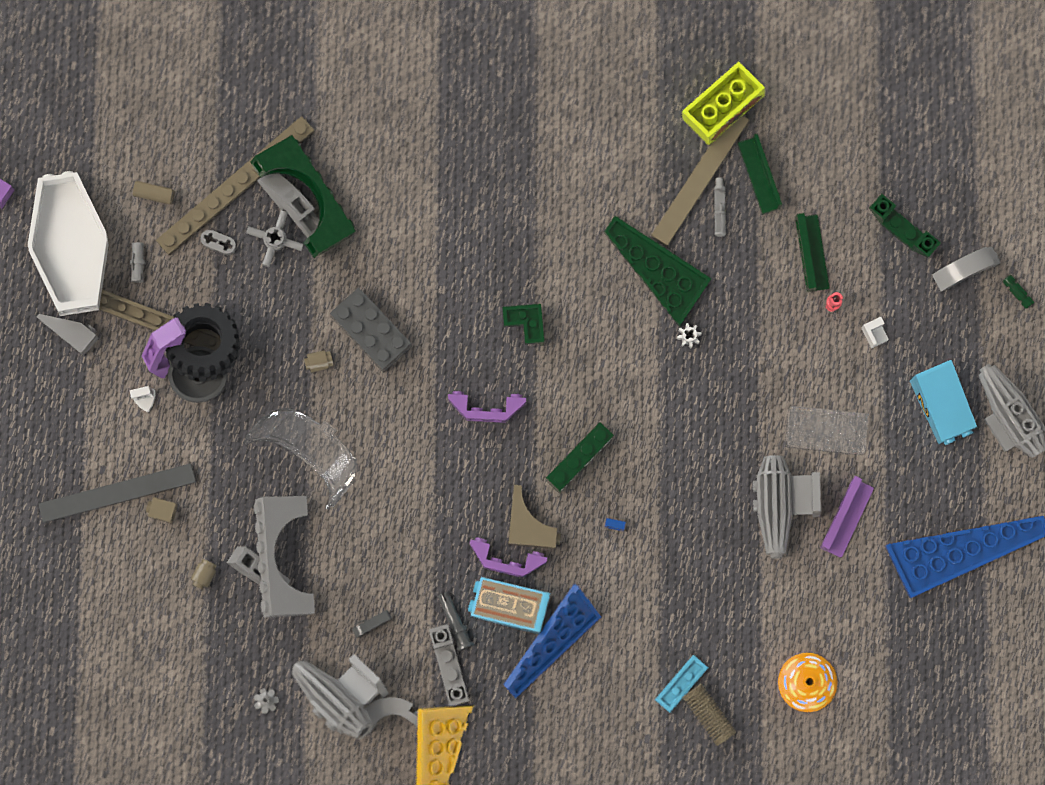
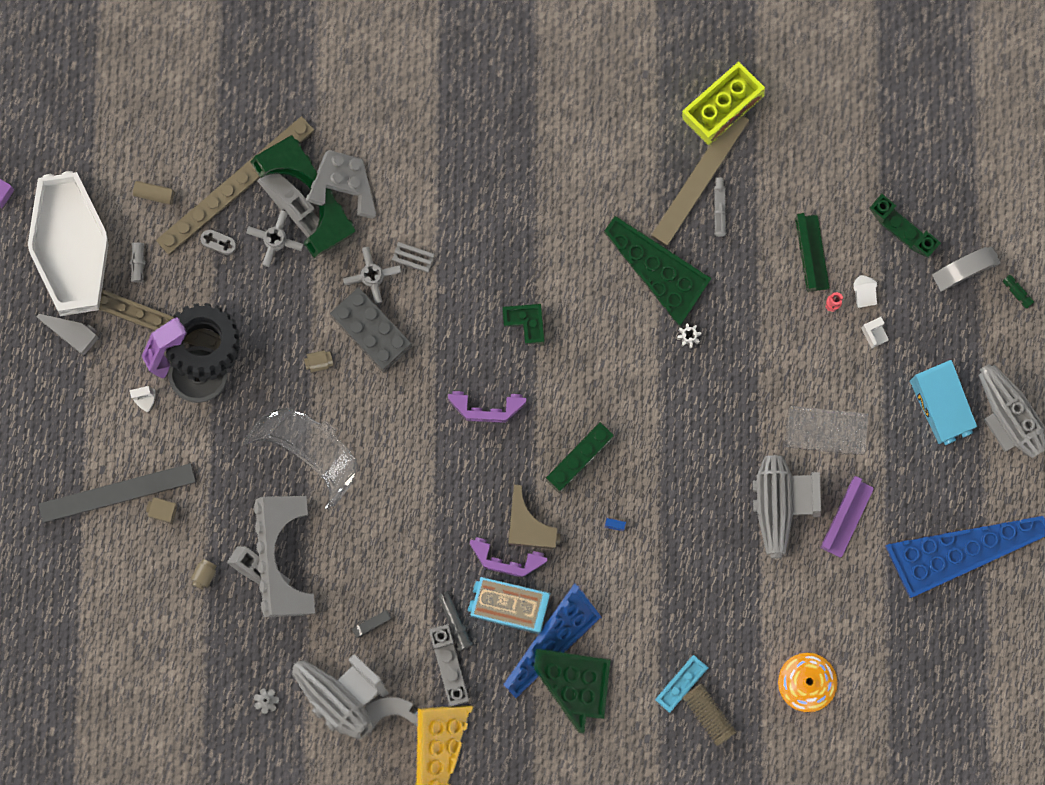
(345, 175): none -> light grey wing
(370, 267): none -> light grey bar
(397, 252): none -> light grey tile
(575, 683): none -> dark green wing
(760, 175): dark green panel -> none
(865, 291): none -> white tile

